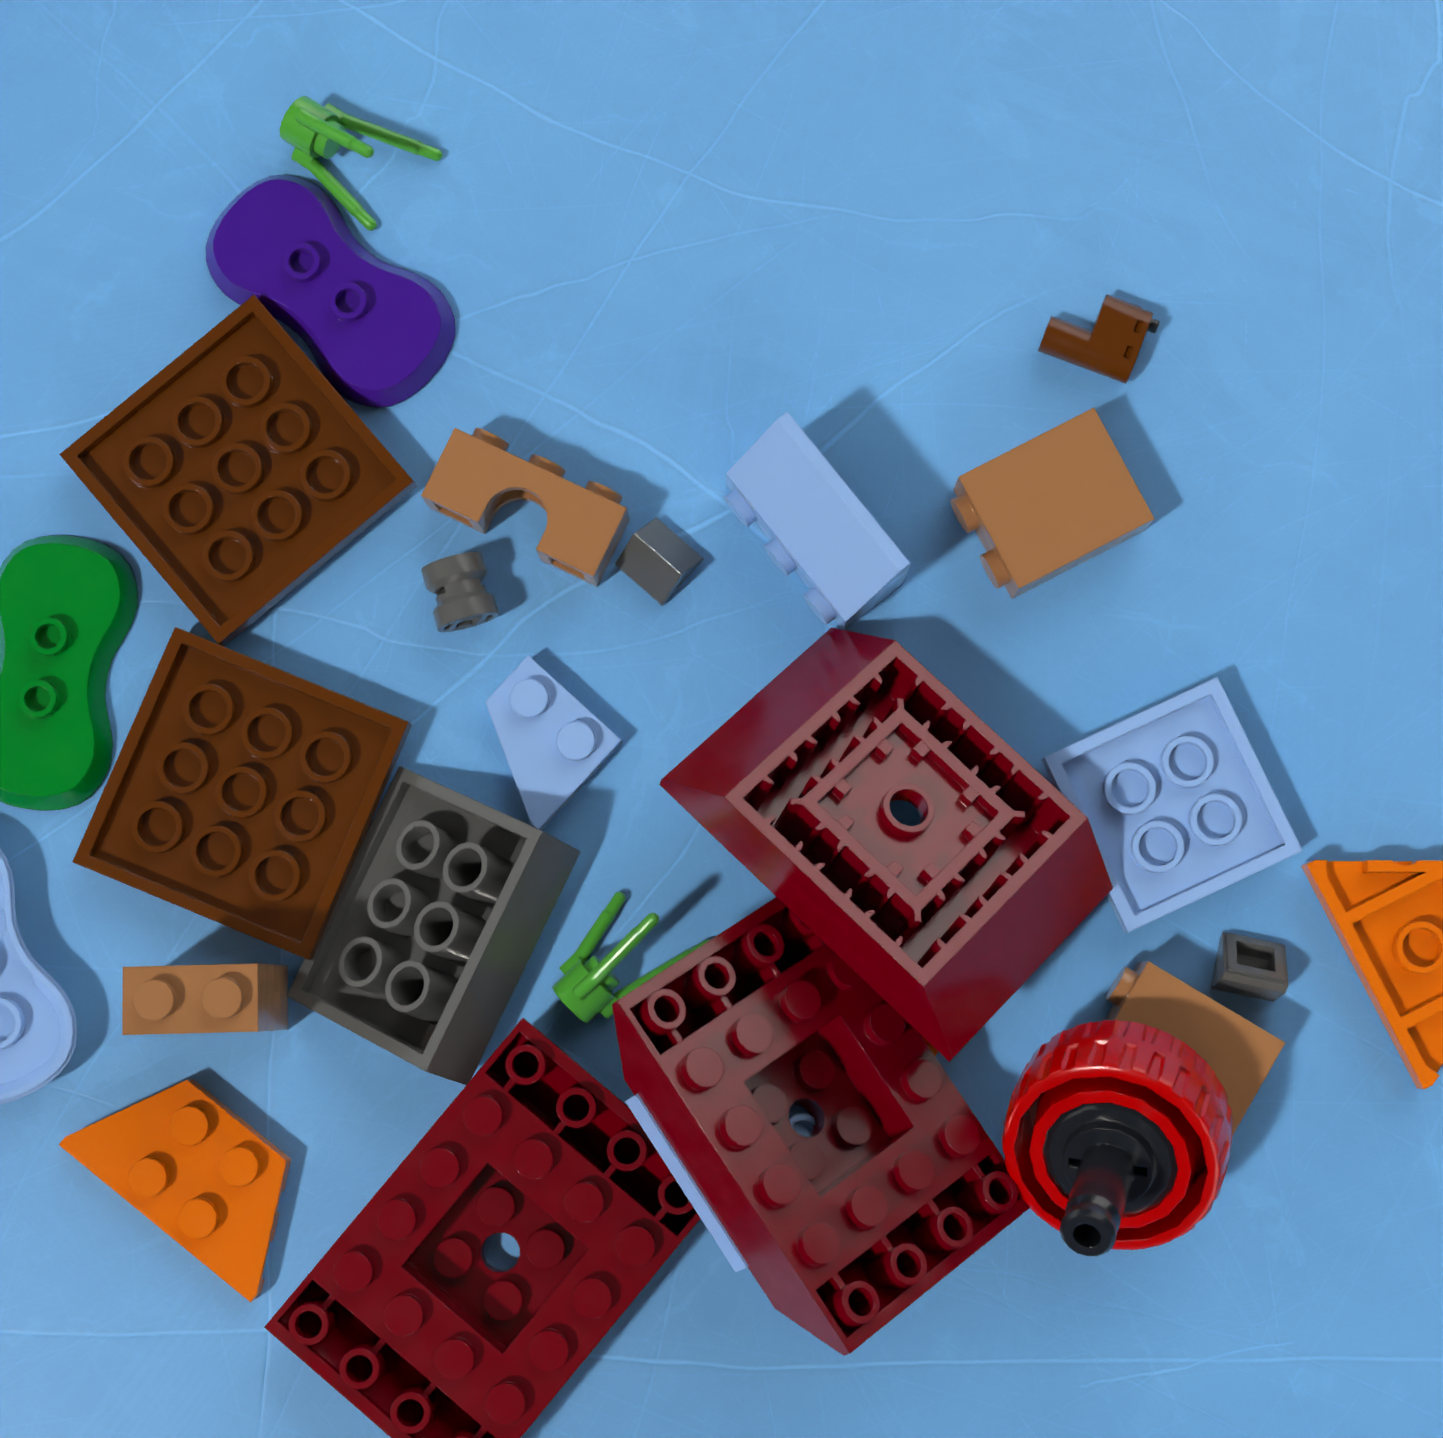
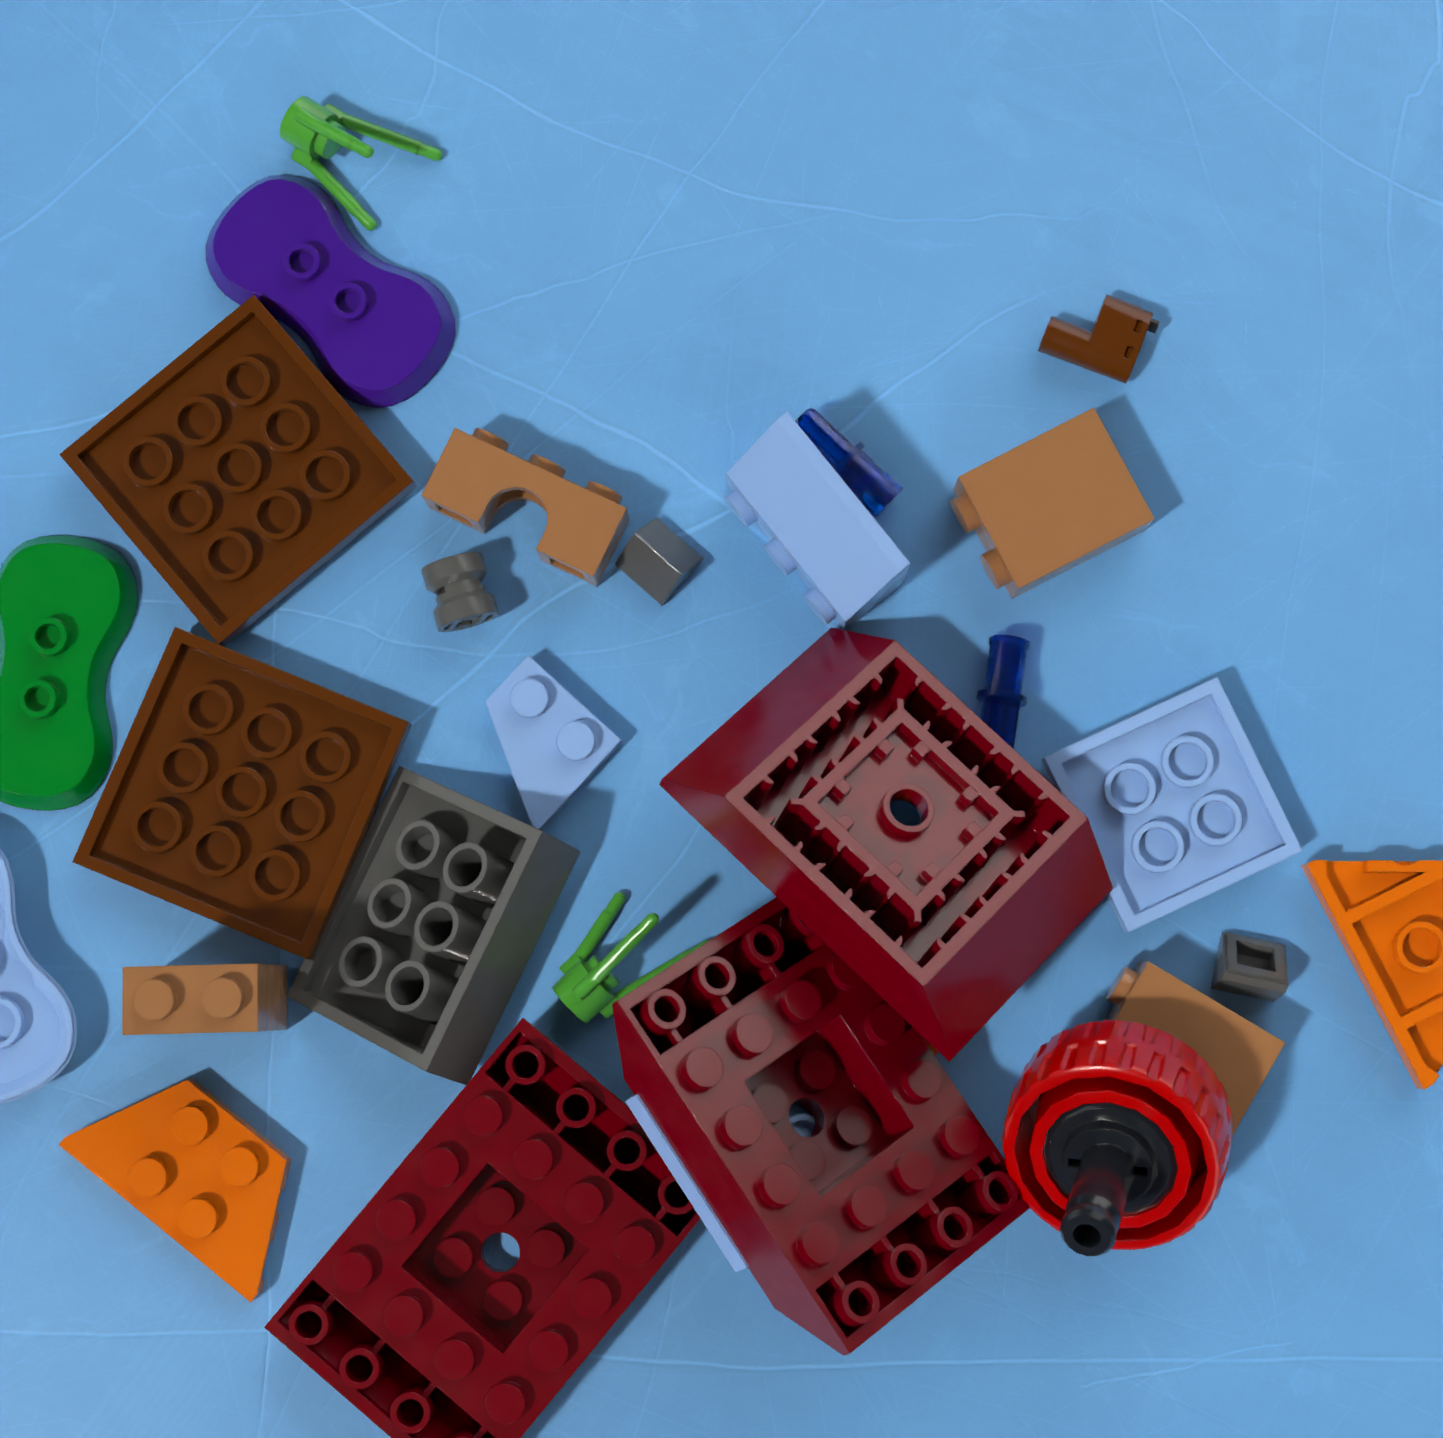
(853, 465): none -> clear blue axle
(1003, 685): none -> clear blue axle

